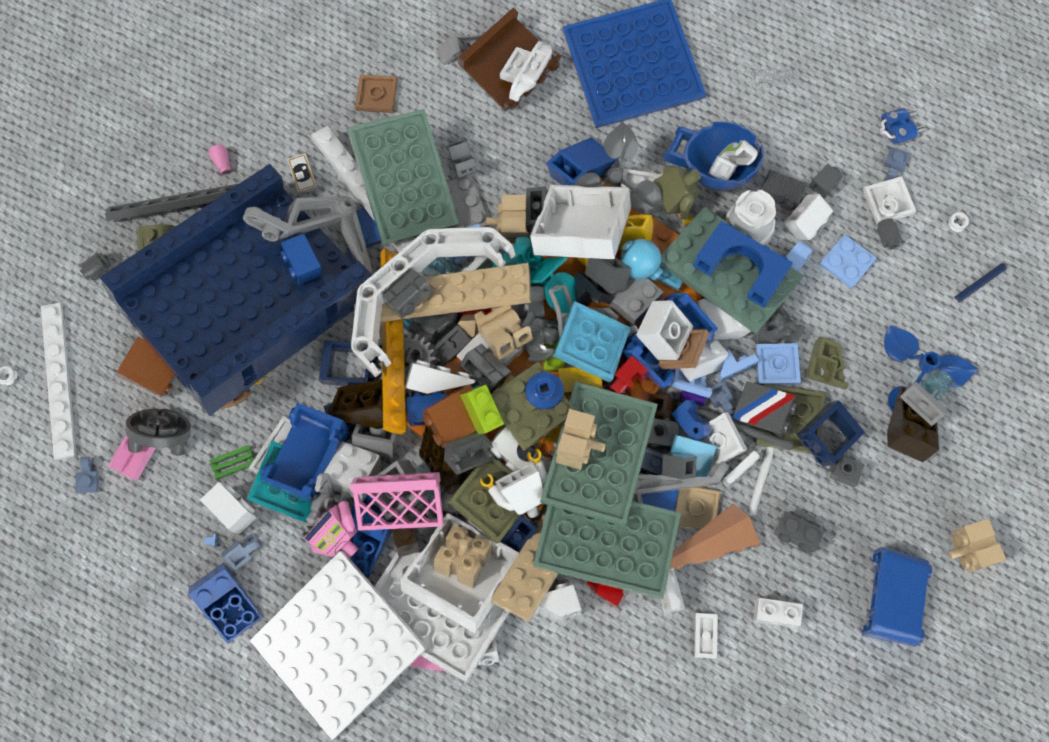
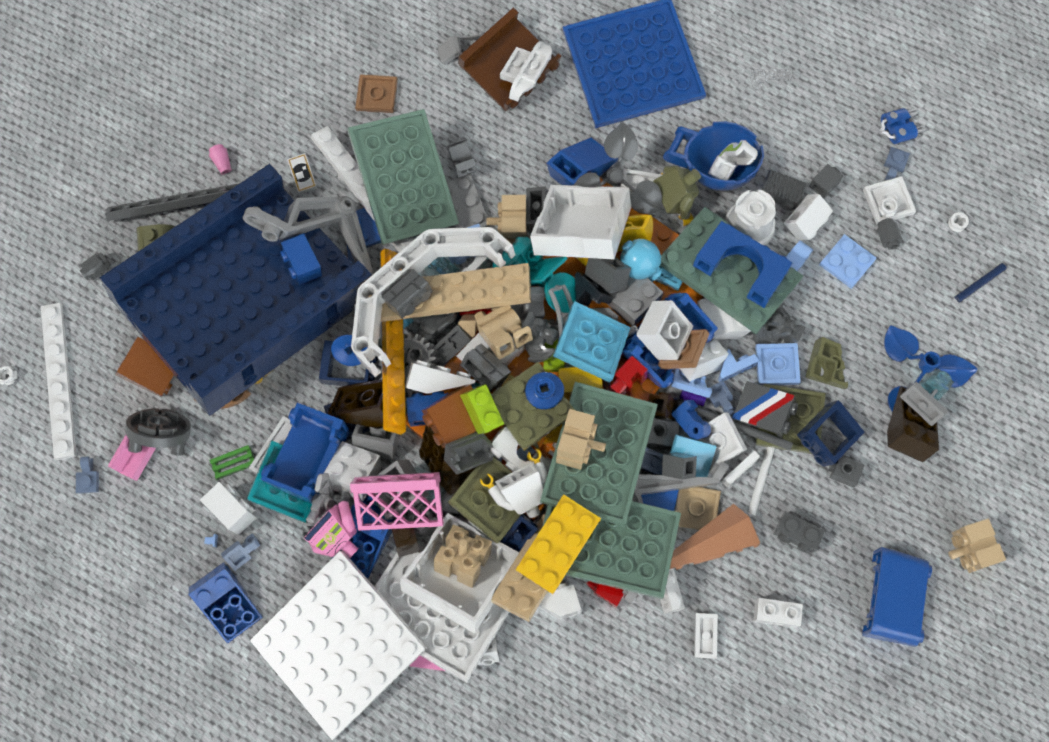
(342, 353): none -> blue piece
(558, 544): none -> yellow plate

